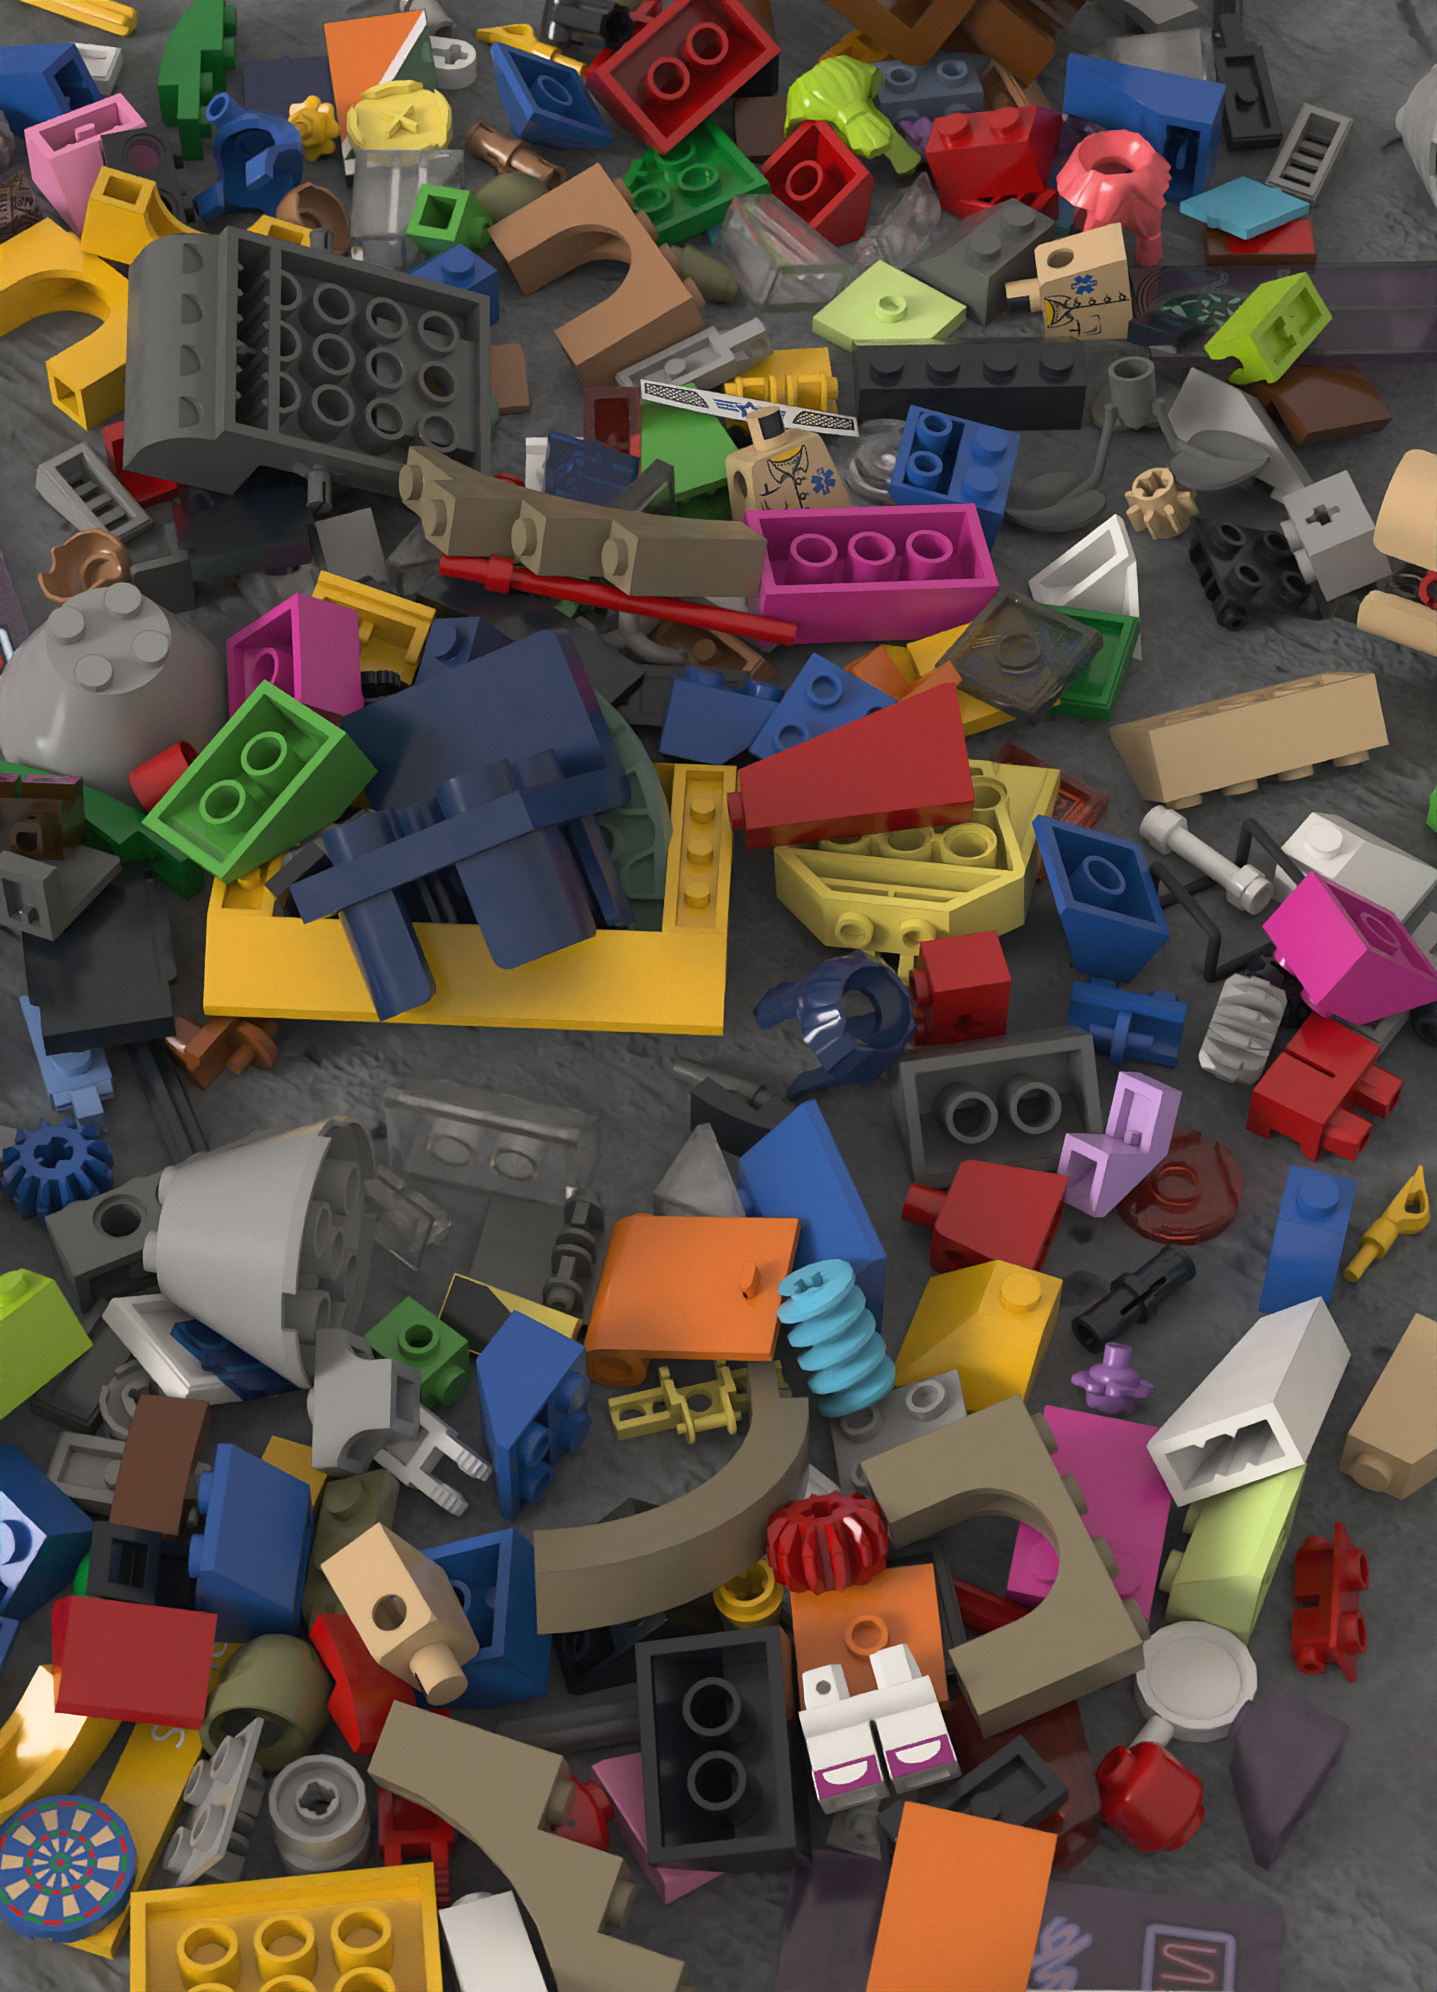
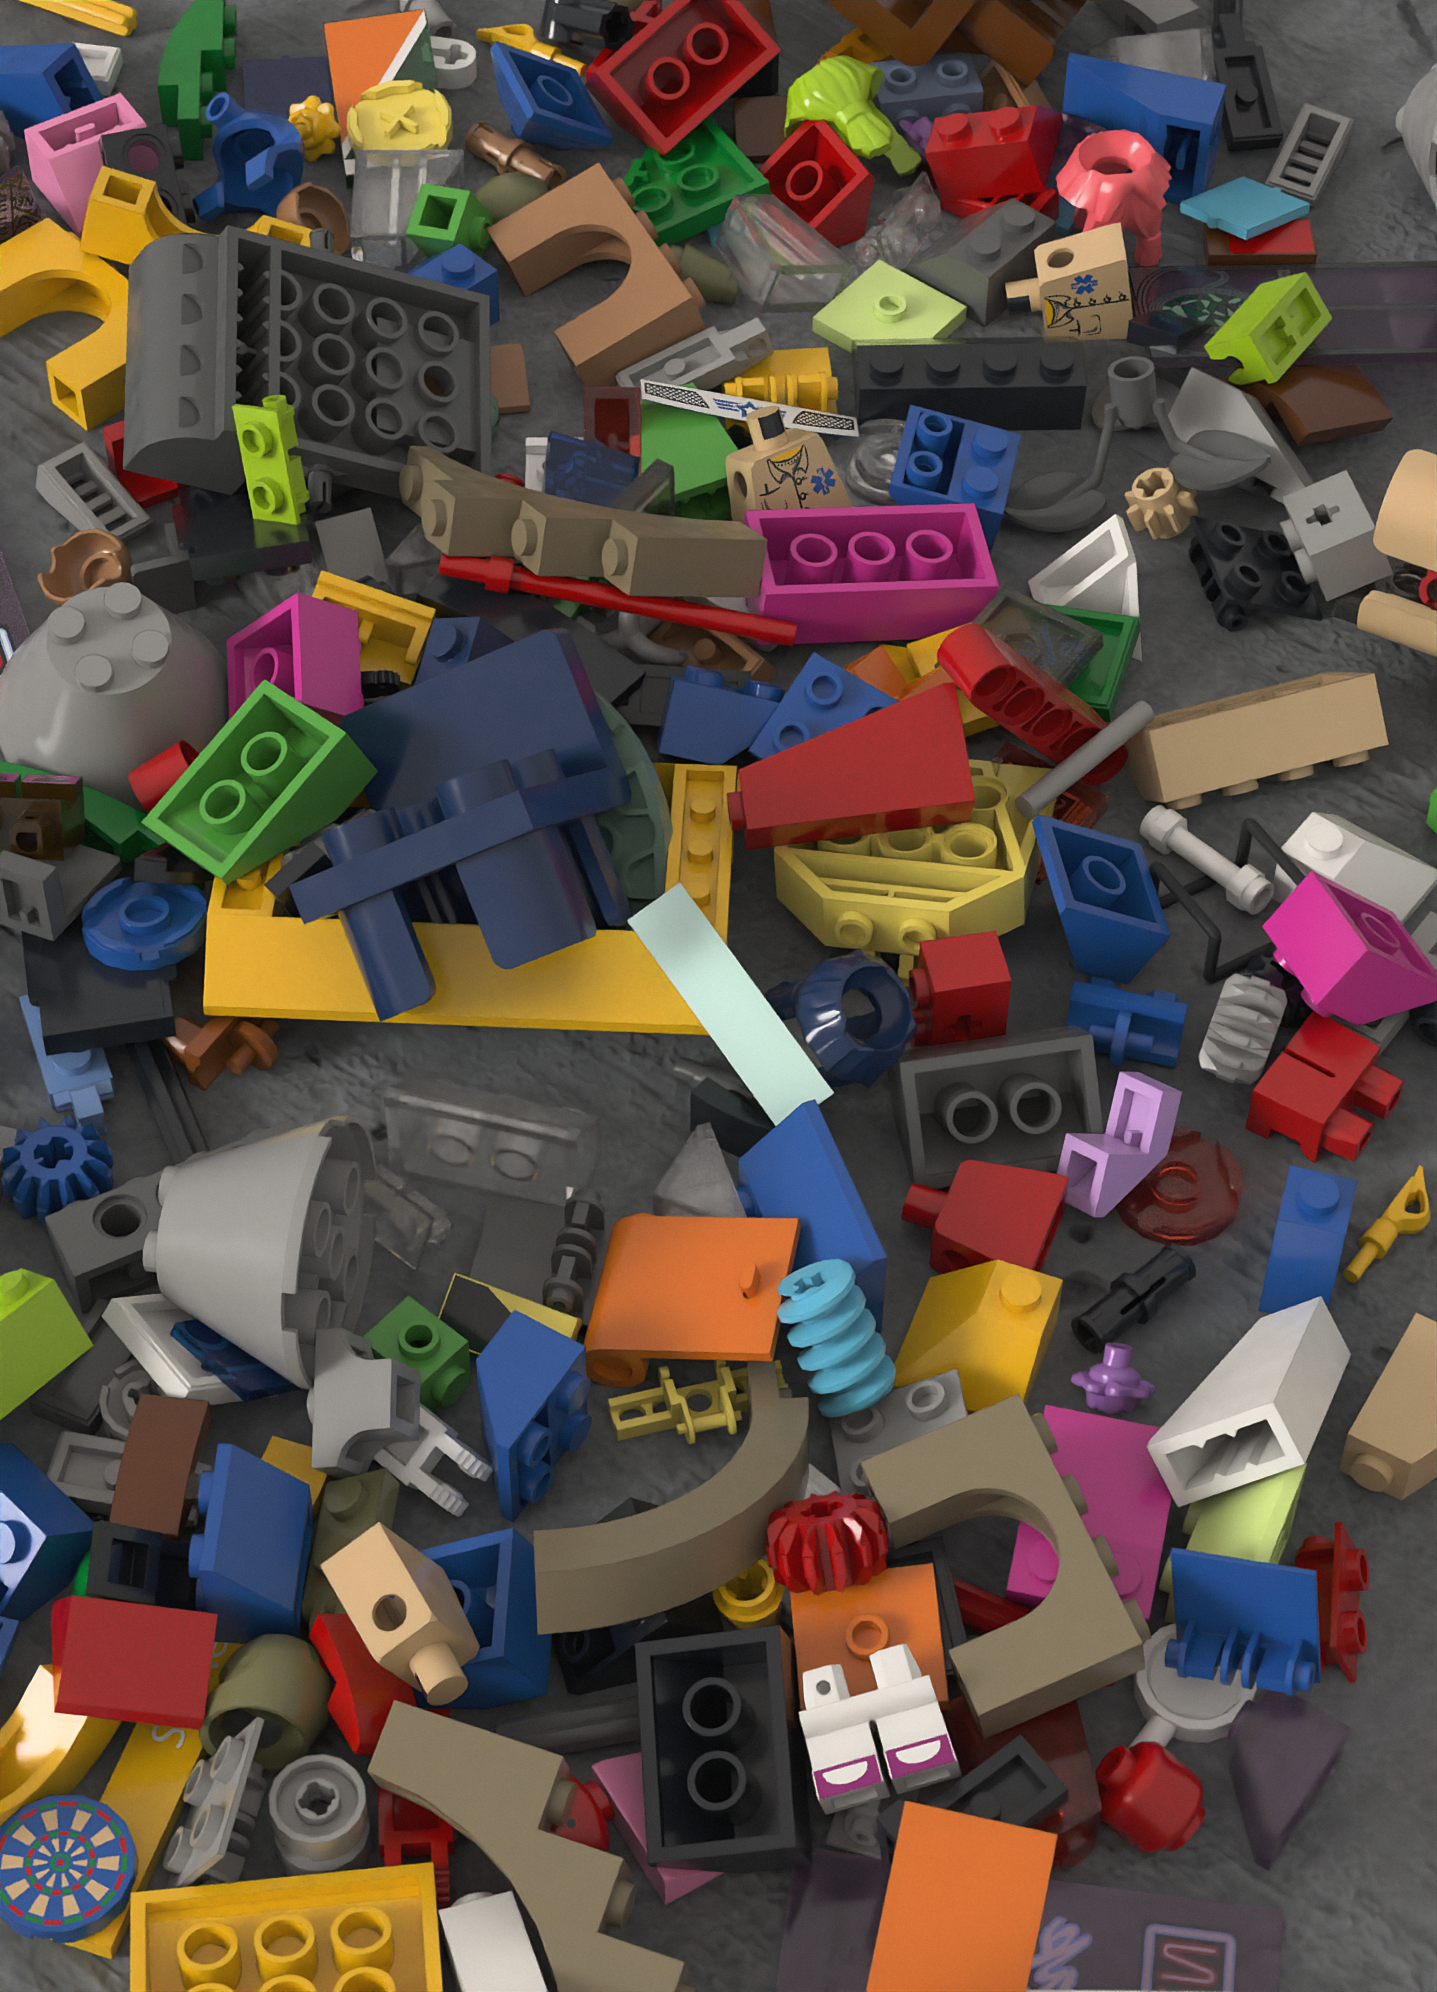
(144, 924): none -> blue tile
(168, 866): none -> black tile
(272, 476): none -> lime hinge
(729, 1004): none -> light aqua slope
(1024, 698): none -> red beam
(1084, 759): none -> light grey bar
(1245, 1620): none -> blue hinge

